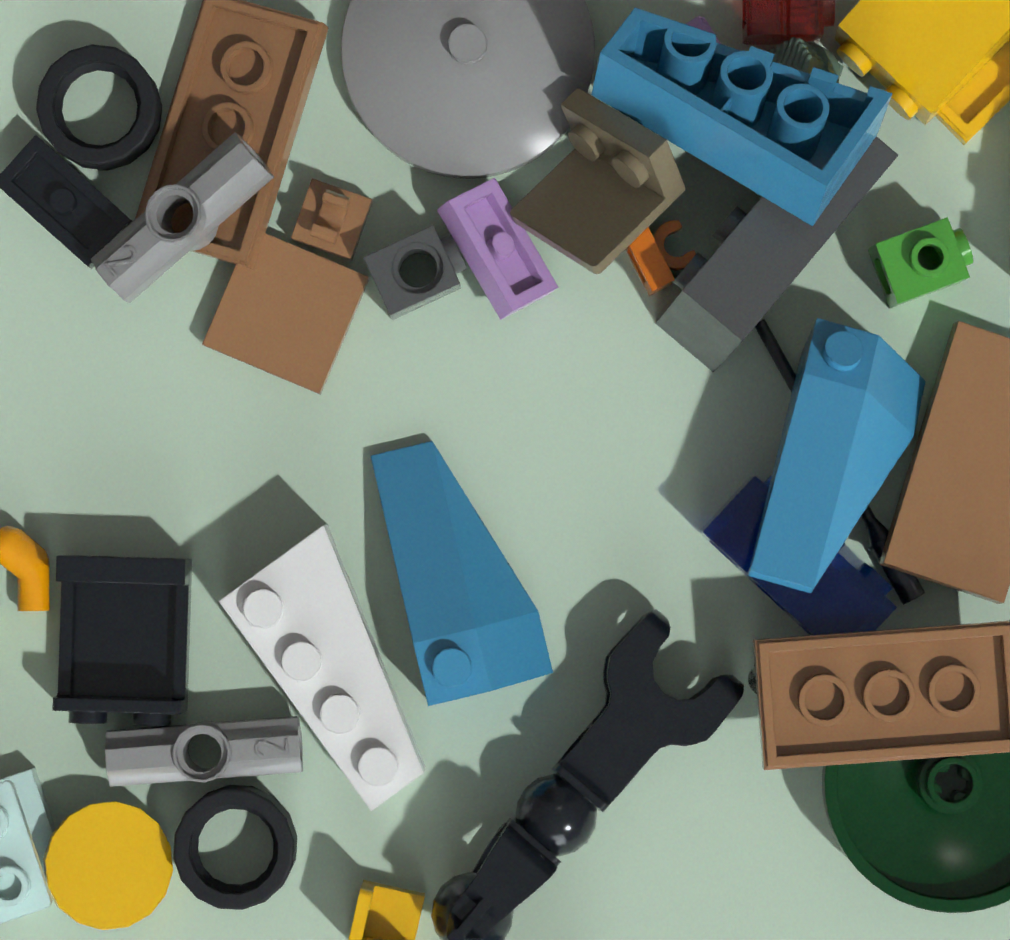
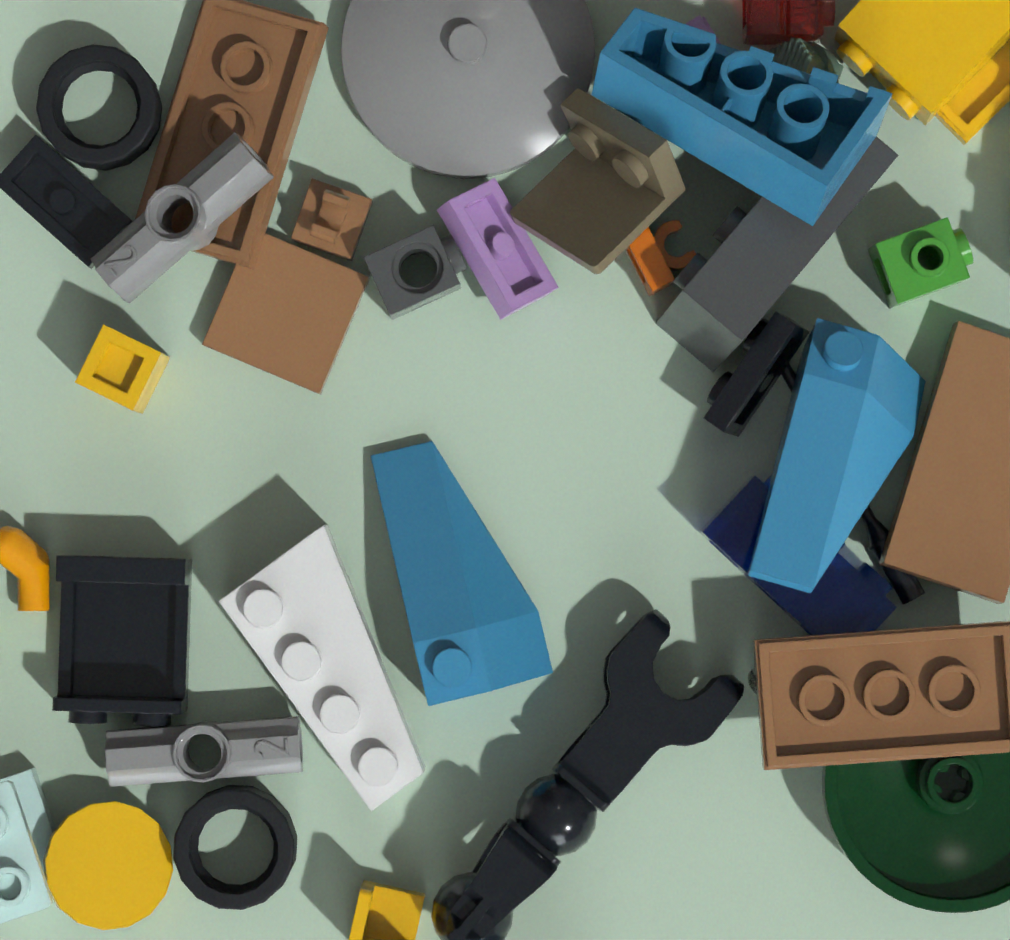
(122, 369): none -> yellow panel
(740, 393): none -> black plate

